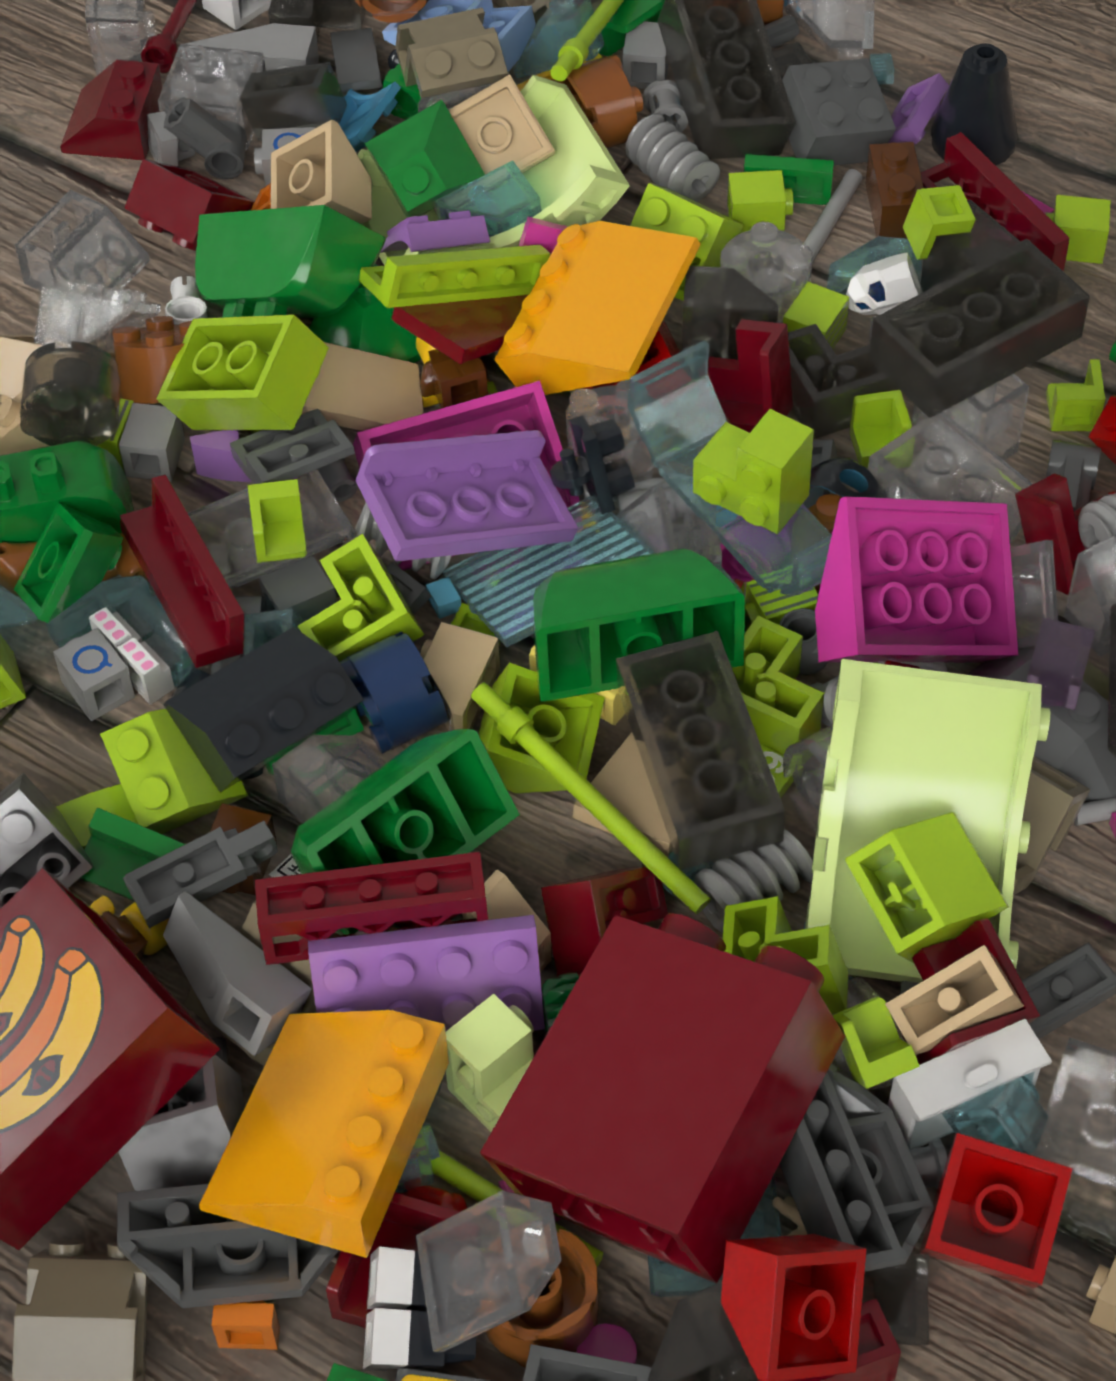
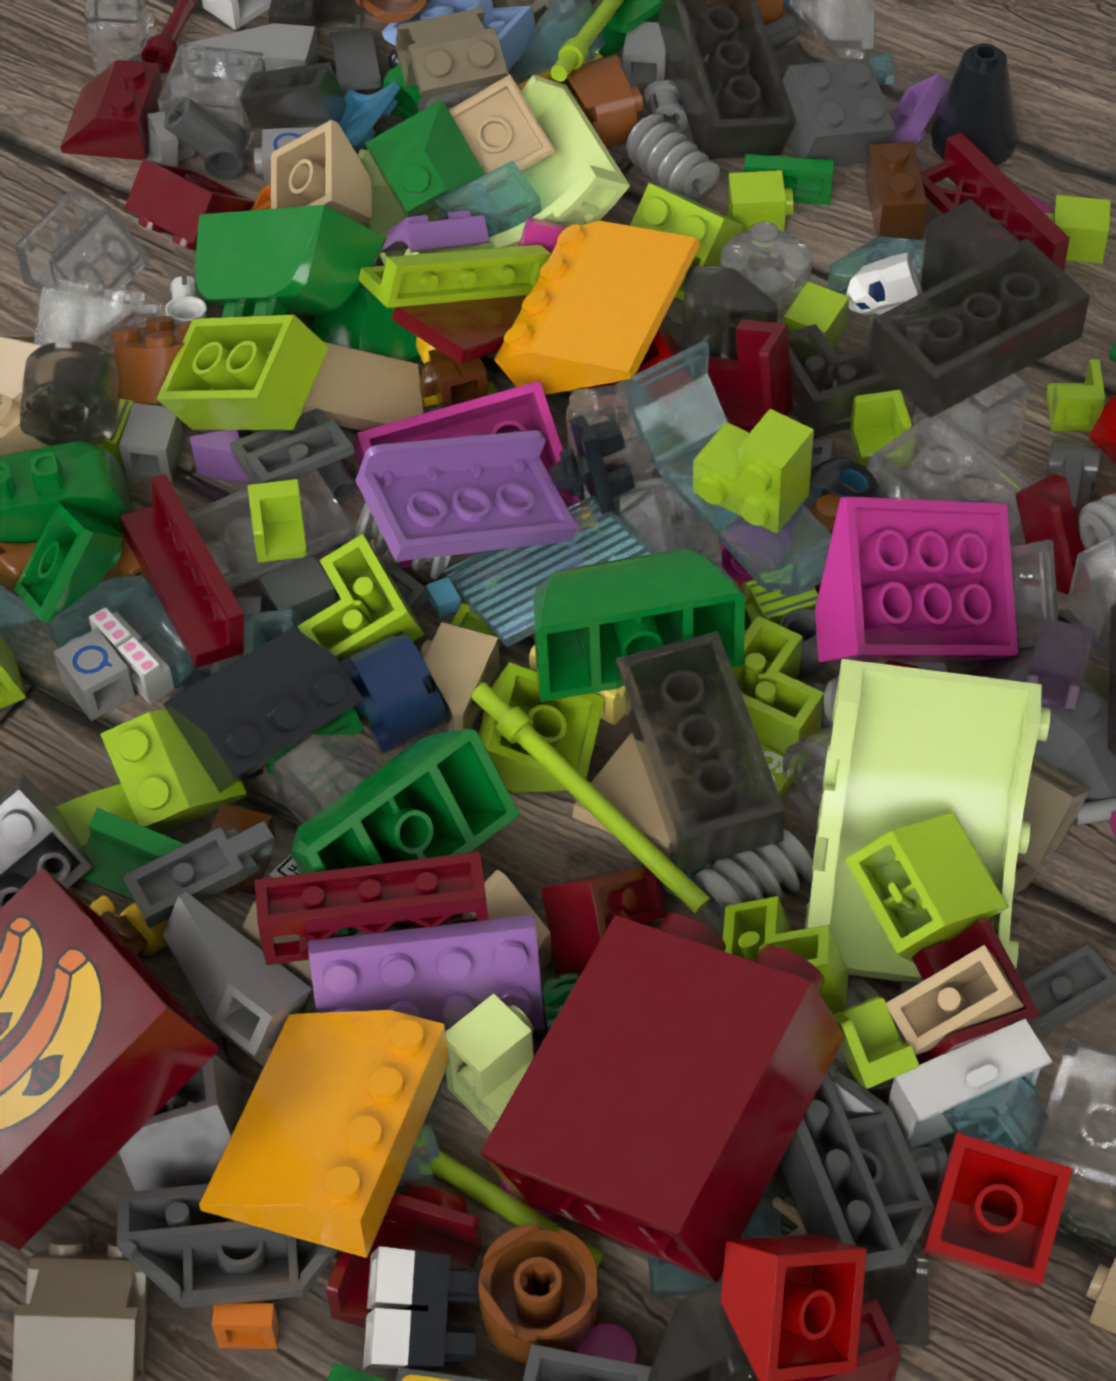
(486, 1265): clear slope -> none
(833, 211): light grey bar -> none
(935, 214): lime panel -> none

